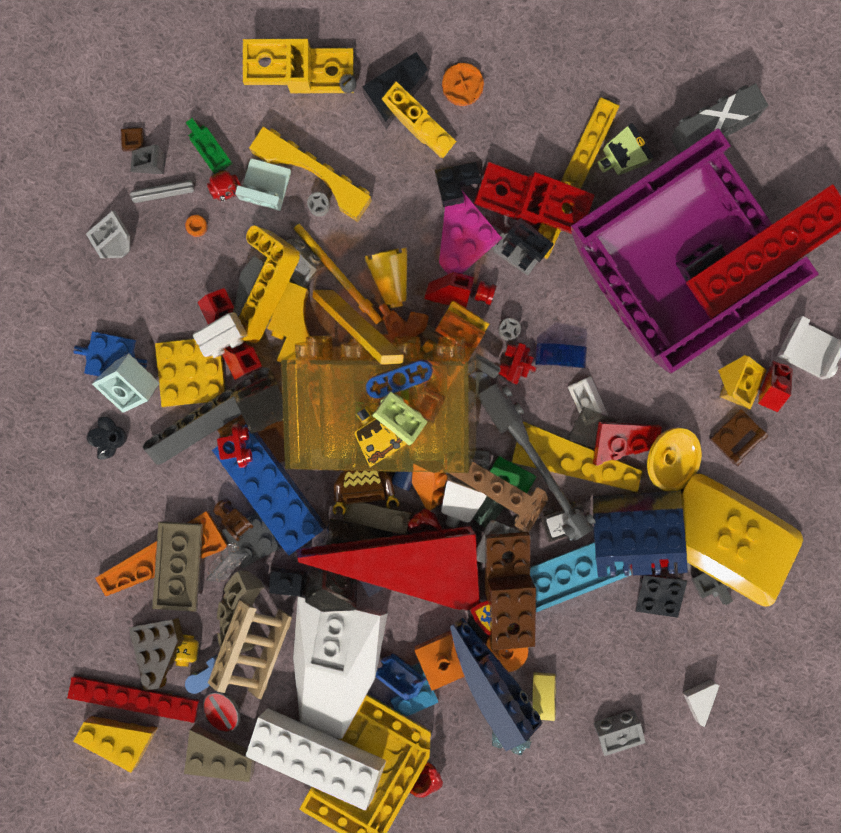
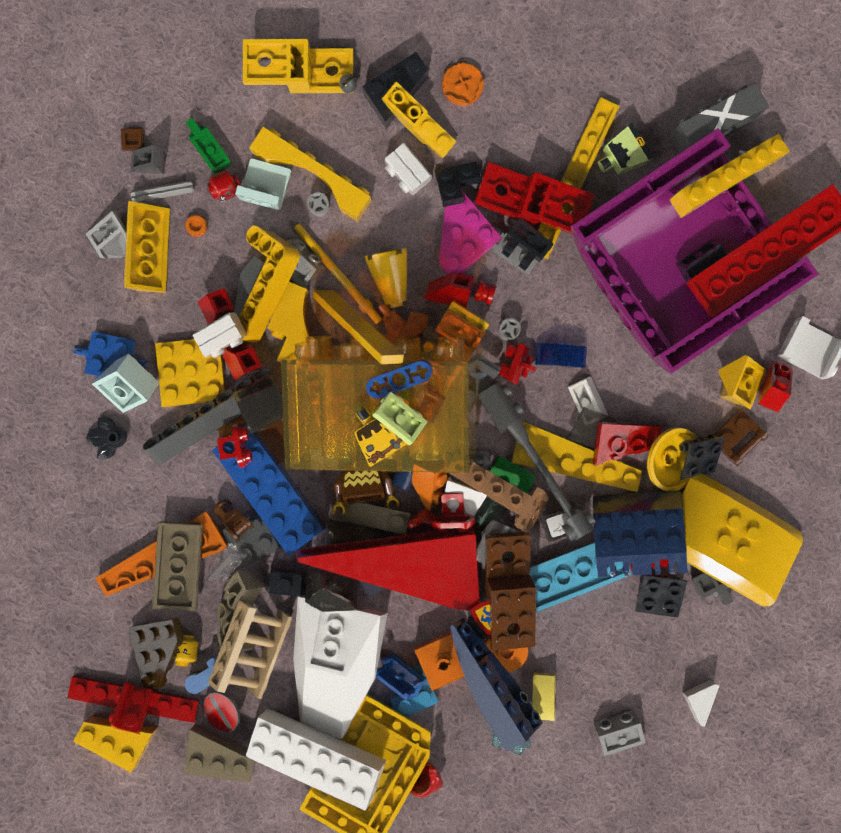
(131, 708): none -> red bracket
(146, 247): none -> yellow slope
(407, 169): none -> white brick
(452, 519): none -> red bracket
(701, 455): none -> black hinge
(729, 175): none -> yellow arch

